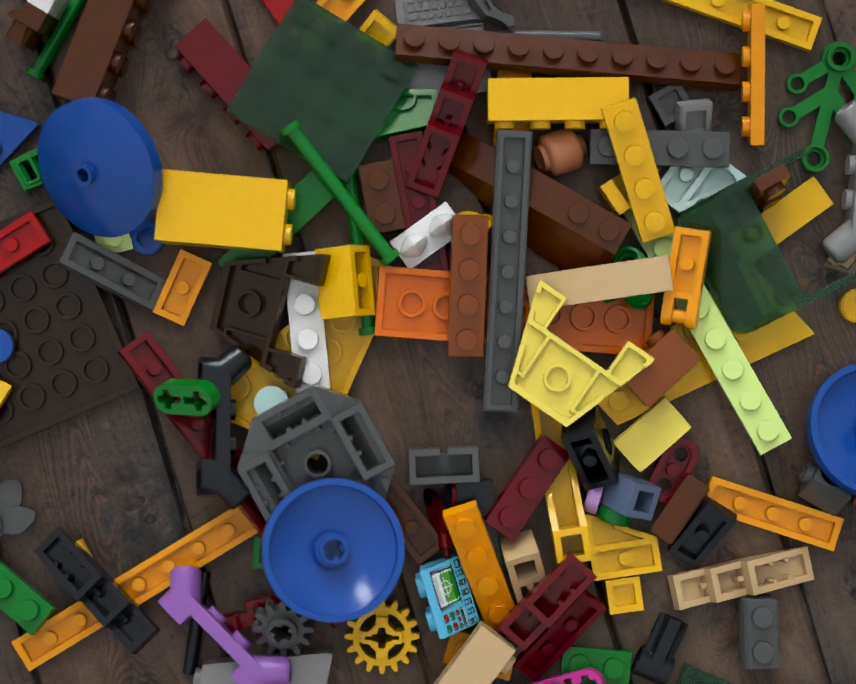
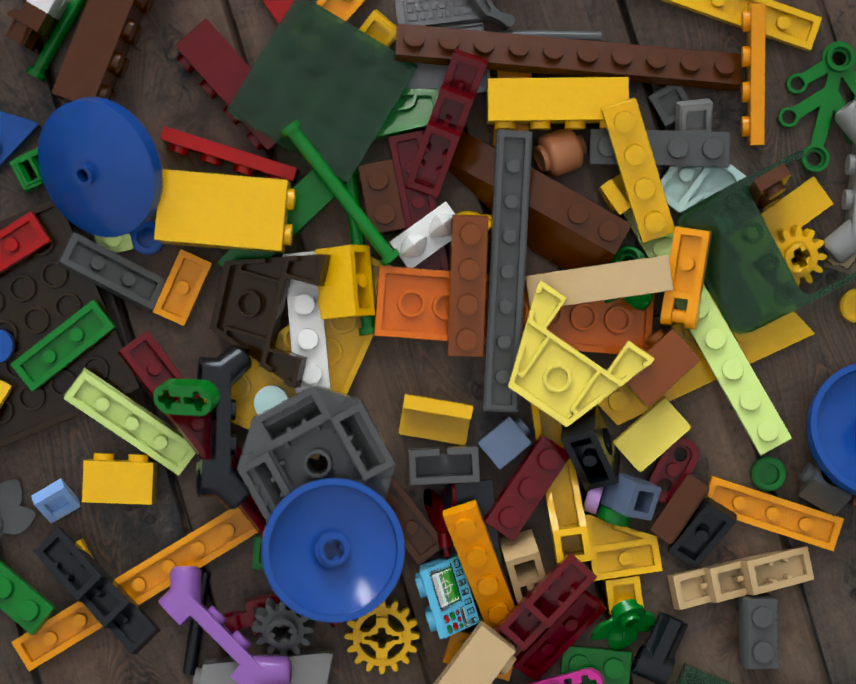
(56, 501): none -> light blue plate
(63, 345): none -> green plate
(120, 480): none -> yellow brick
(130, 421): none -> yellowish green plate
(214, 153): none -> red plate
(435, 419): none -> yellow panel
(505, 441): none -> sand blue brick
(627, 621): none -> green plate
(767, 473): none -> green tile
(807, 255): none -> yellow gear

